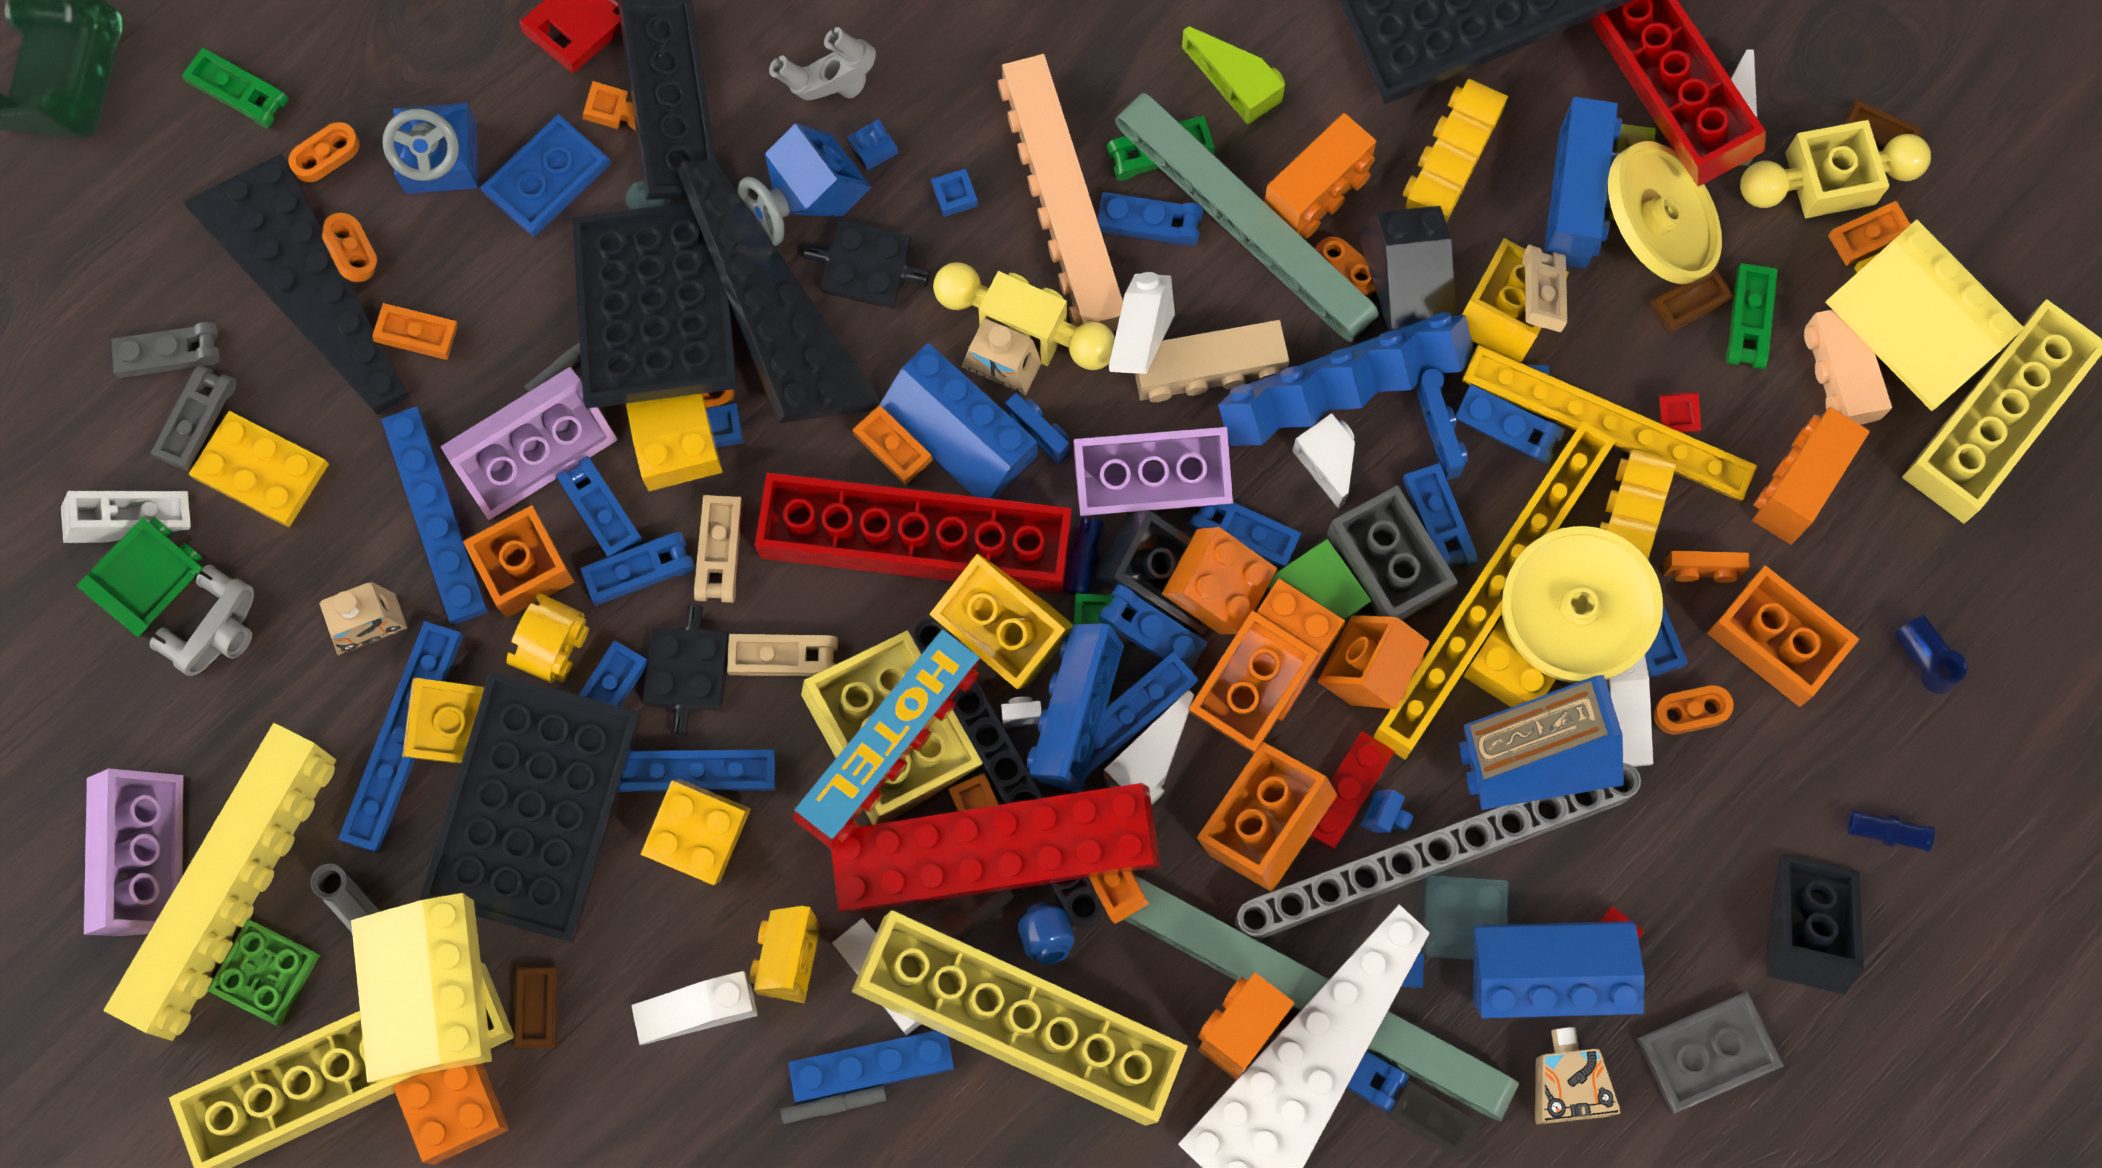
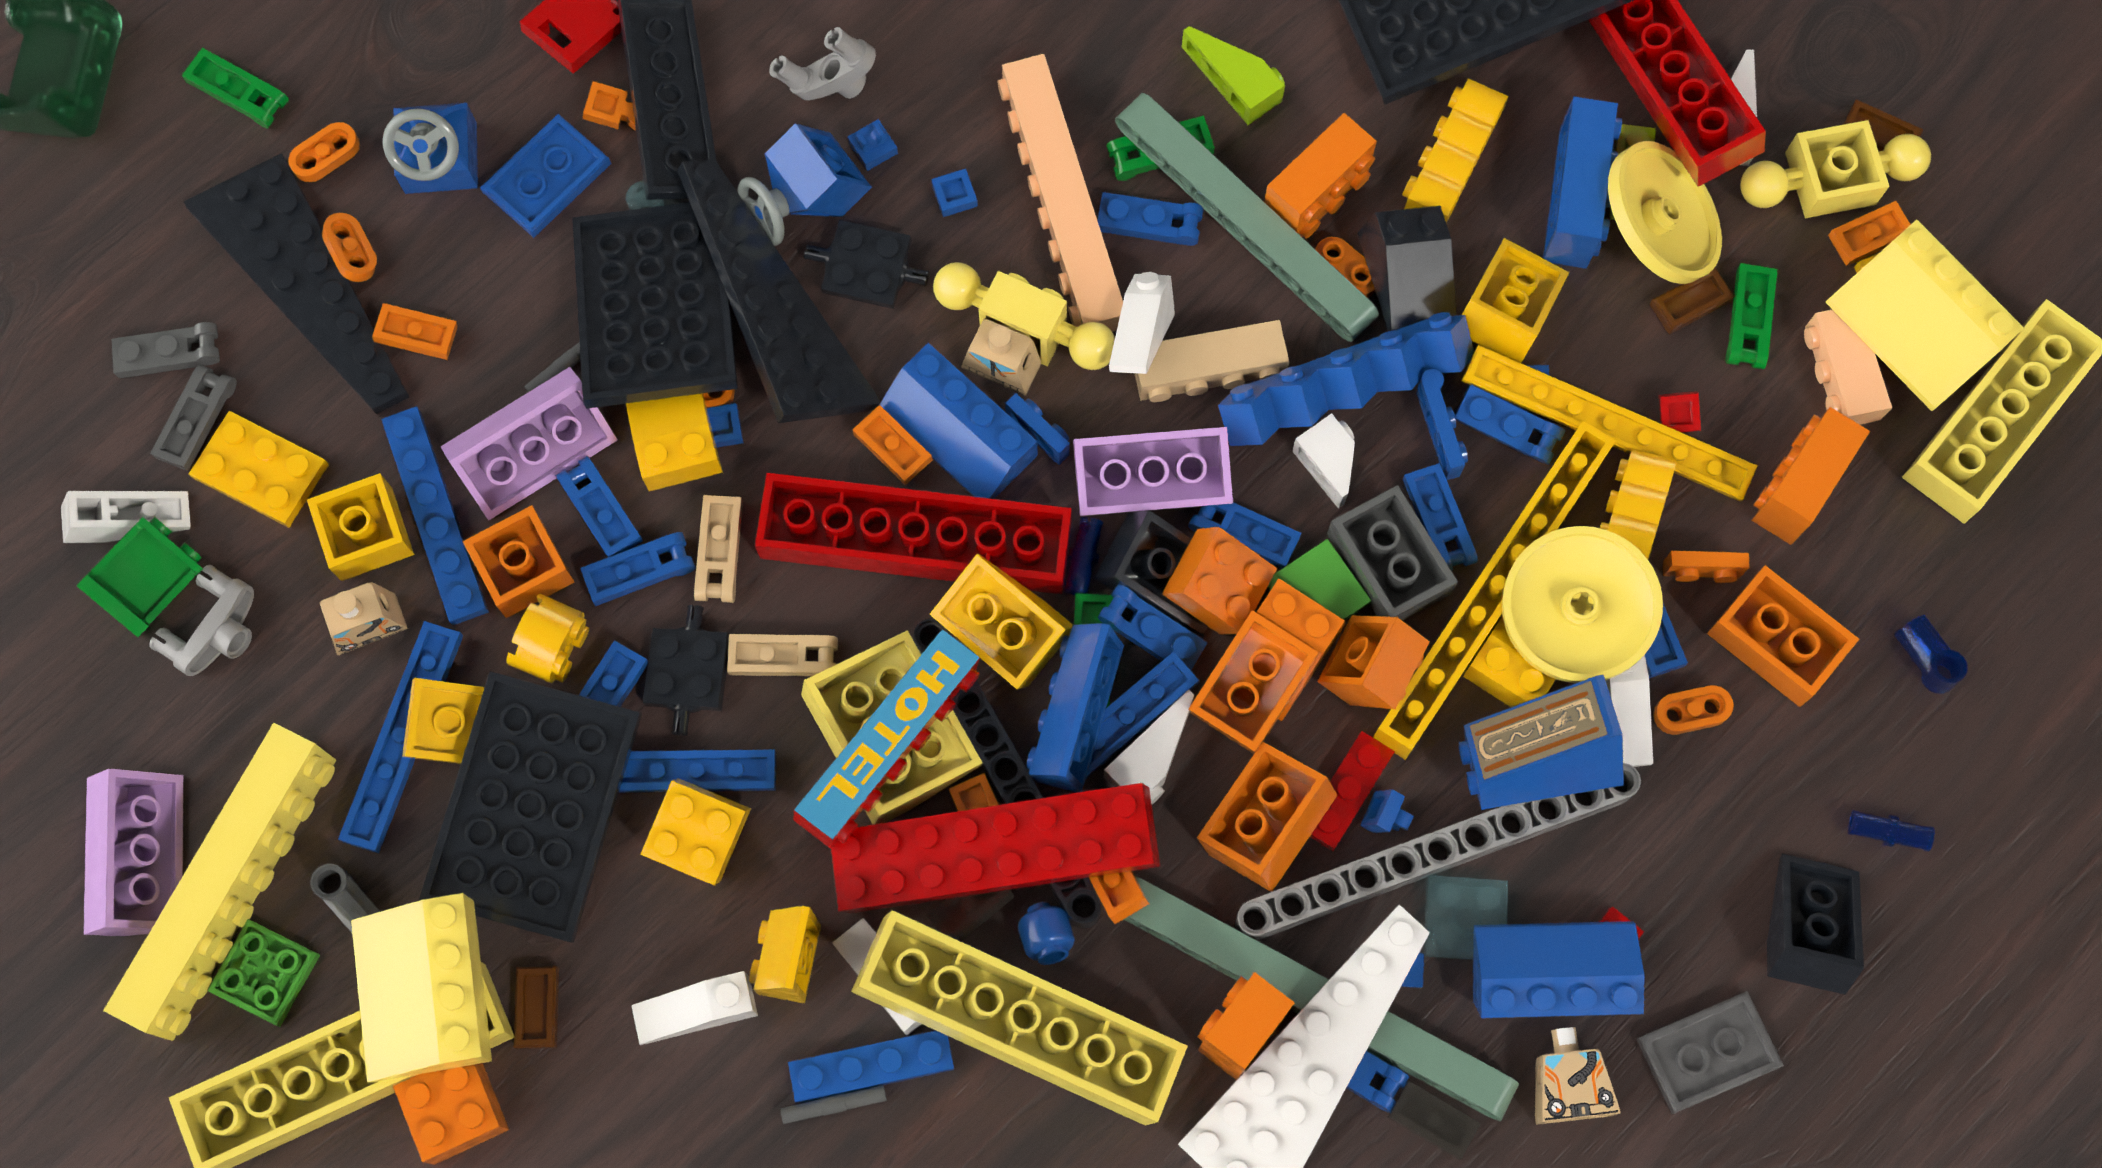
(360, 527): none -> yellow brick
(1021, 712): white plate -> none
(1545, 289): tan plate -> none

